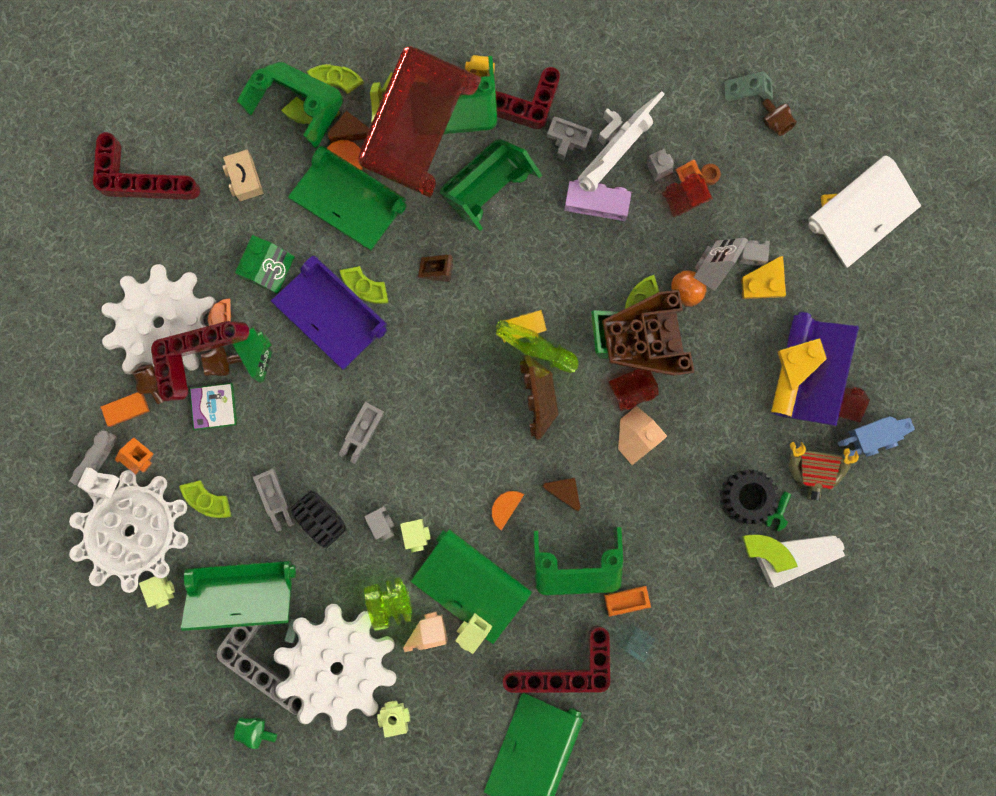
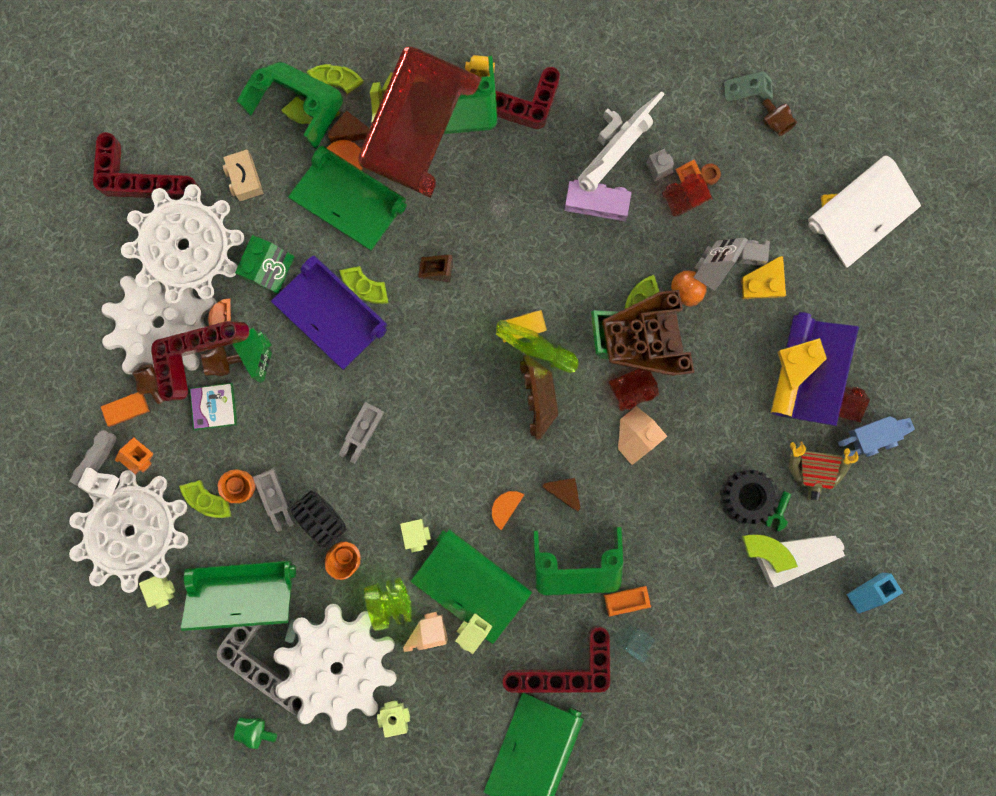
(159, 241): none -> white plate
(236, 486): none -> orange hair
(342, 560): none -> orange hair
(380, 524): light grey brick -> none
(485, 177): green windscreen -> none
(568, 136): light grey hinge -> none
(874, 592): none -> dark azure slope

